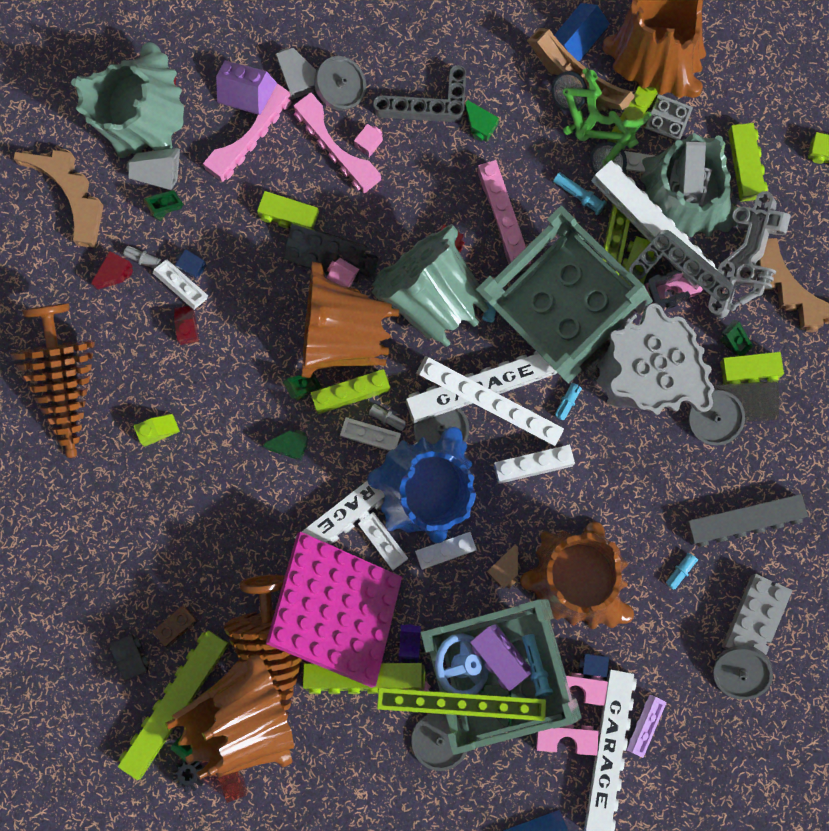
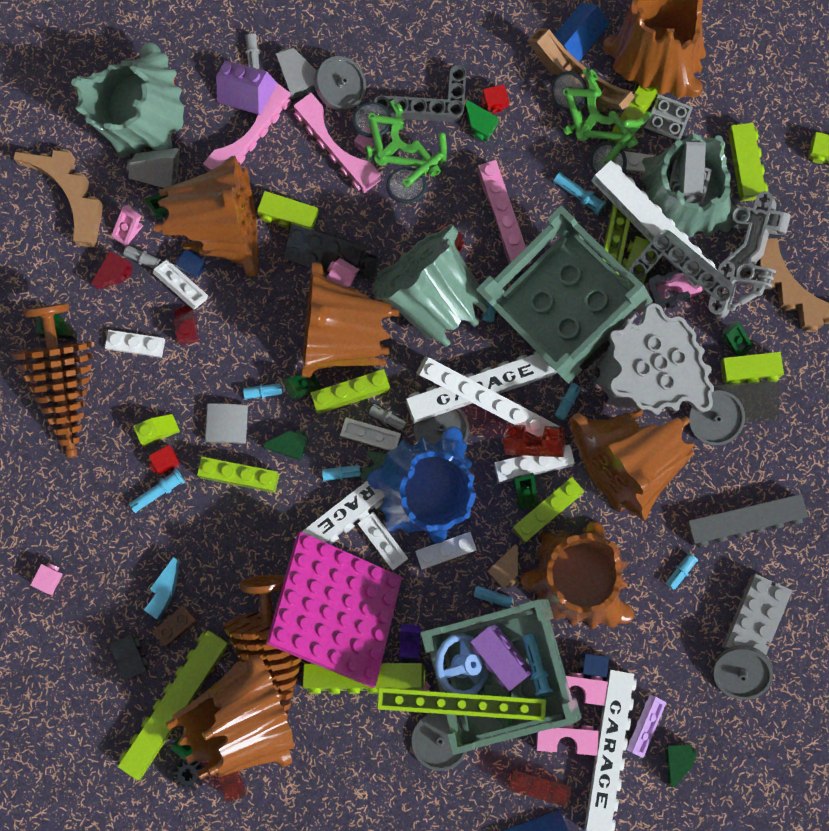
(47, 578): none -> bright pink brick
(62, 328): none -> dark green slope
(127, 225): none -> bright pink slope
(135, 343): none -> white plate
(164, 460): none -> red brick
(164, 590): none -> medium azure slope
(165, 485): none -> medium azure pin
(216, 214): none -> dark orange piece
(226, 423): none -> light grey slope
(238, 474): none -> lime brick
(252, 50): none -> light grey axle
(262, 391): none -> medium azure axle
(341, 472): none -> medium azure axle
(377, 459): none -> dark green slope
(405, 183): none -> piece
(493, 597): none -> medium azure axle
(495, 98): none -> red brick
(519, 442): none -> clear red arch
(525, 491): none -> dark green slope
(539, 788): none -> clear red arch
(548, 510): none -> lime brick
(630, 460): none -> dark orange piece
(679, 761): none -> dark green slope

